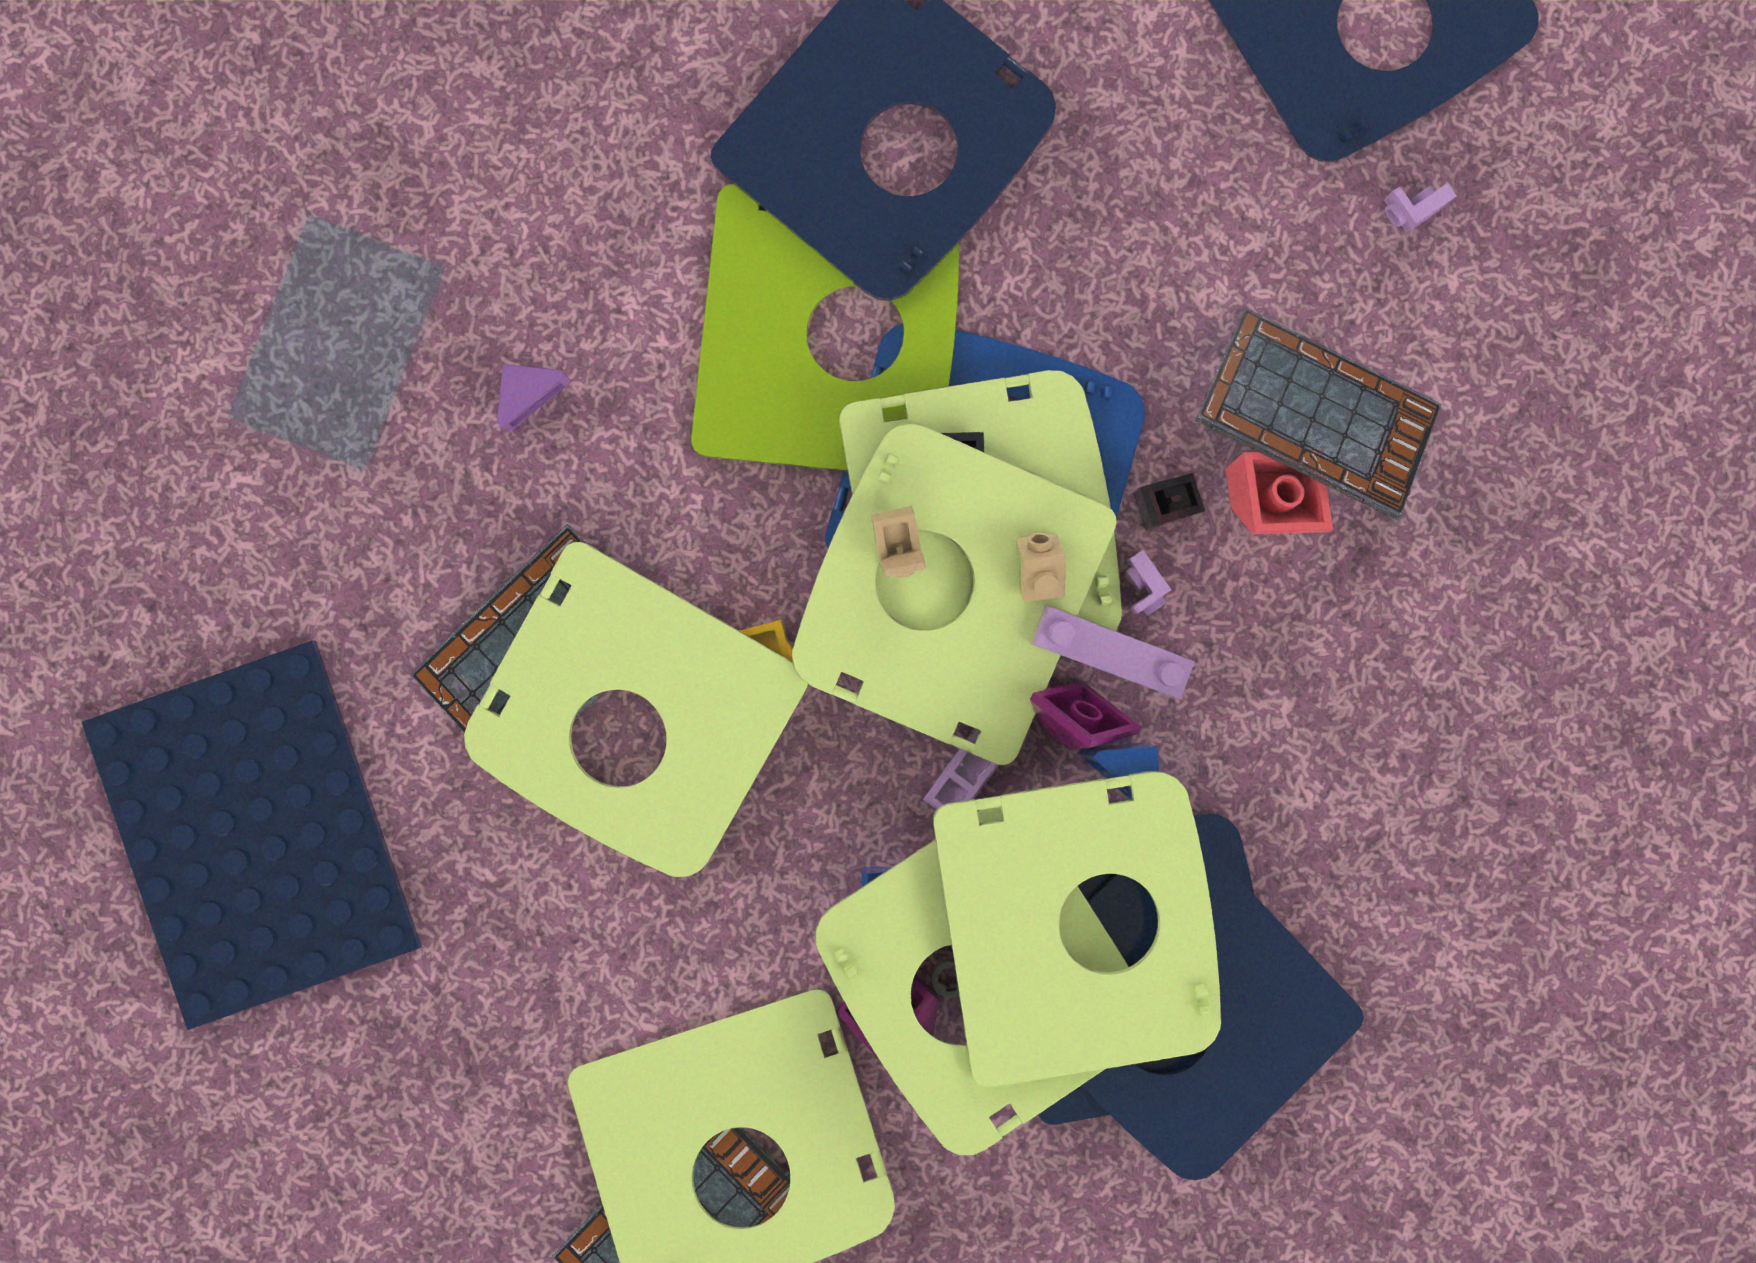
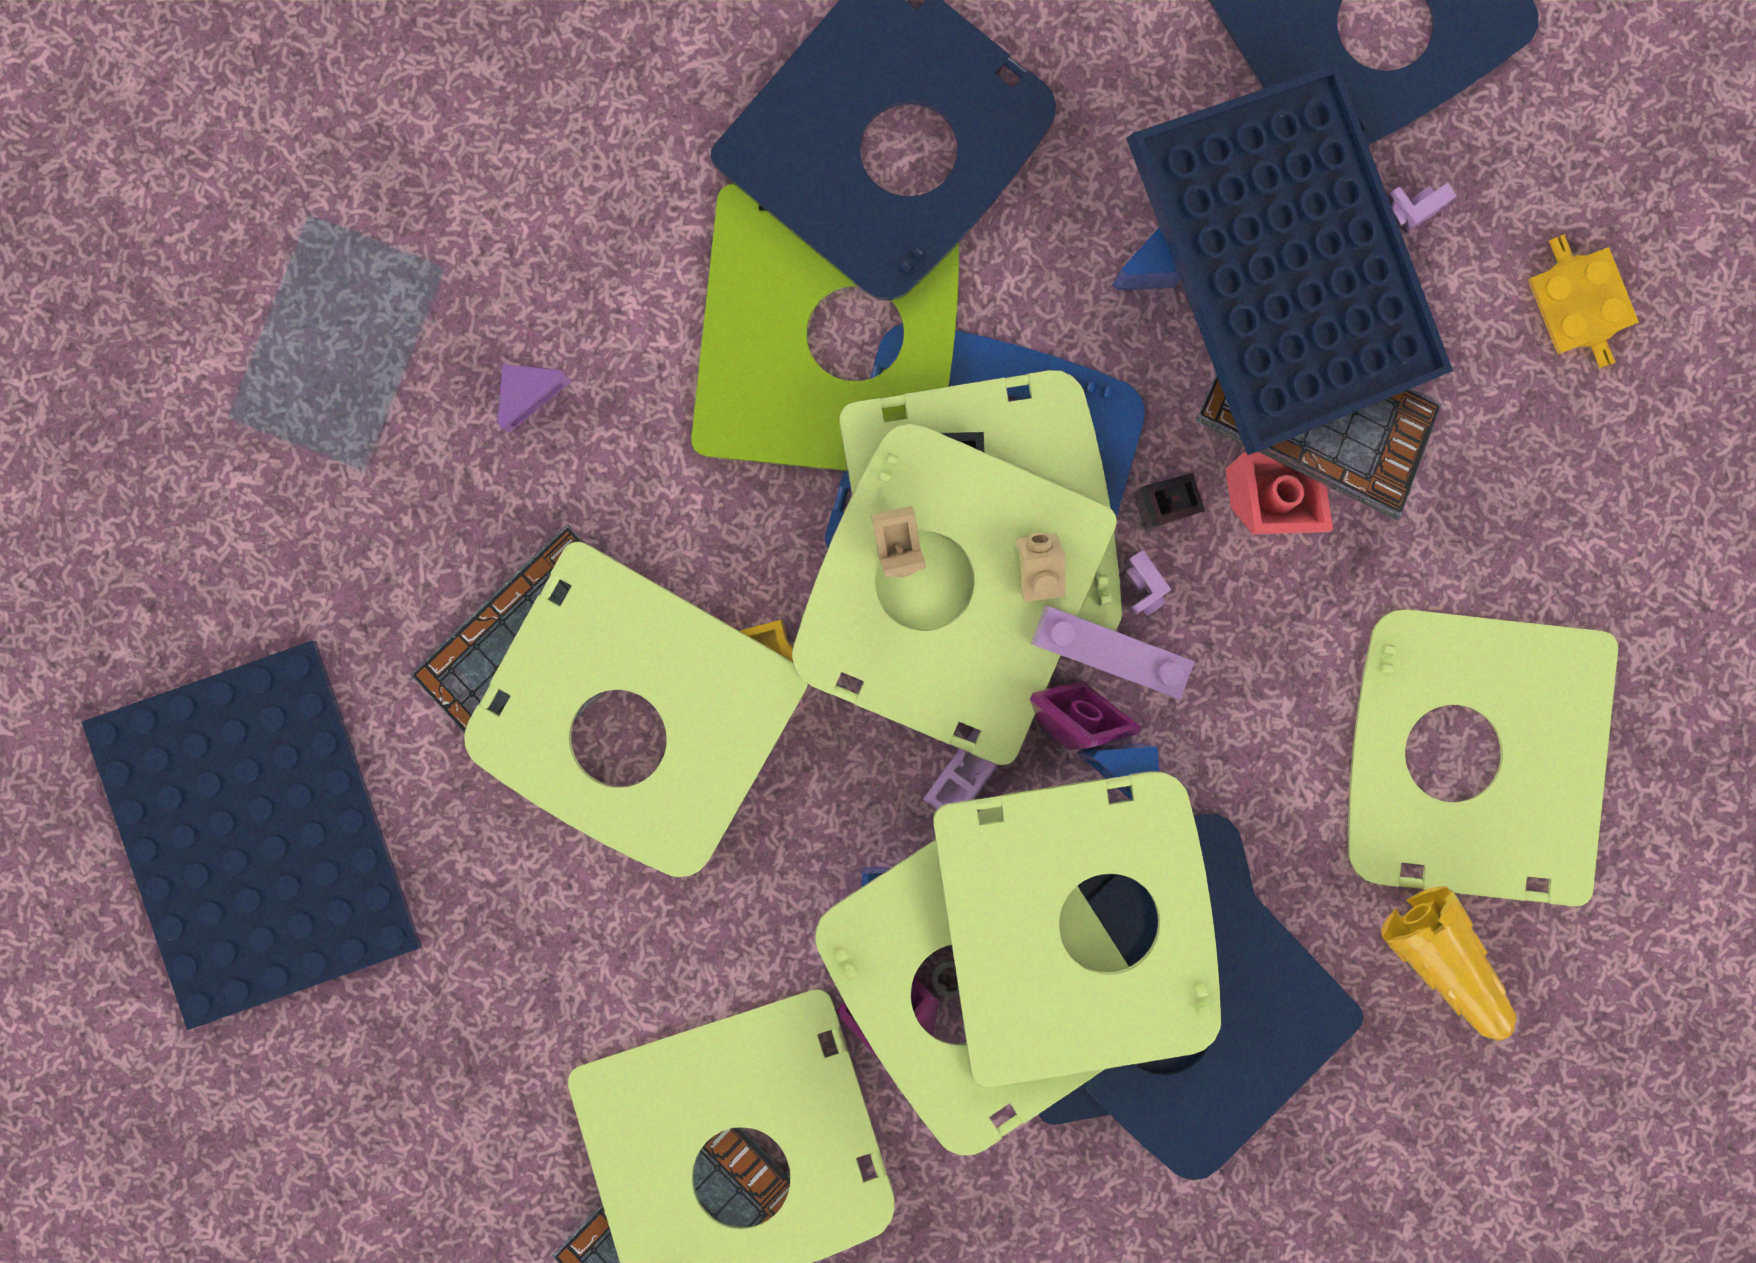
(1149, 267): none -> blue slope
(1290, 256): none -> dark blue plate
(1448, 956): none -> yellow cone
(1552, 712): none -> yellowish green door
(1583, 300): none -> yellow plate

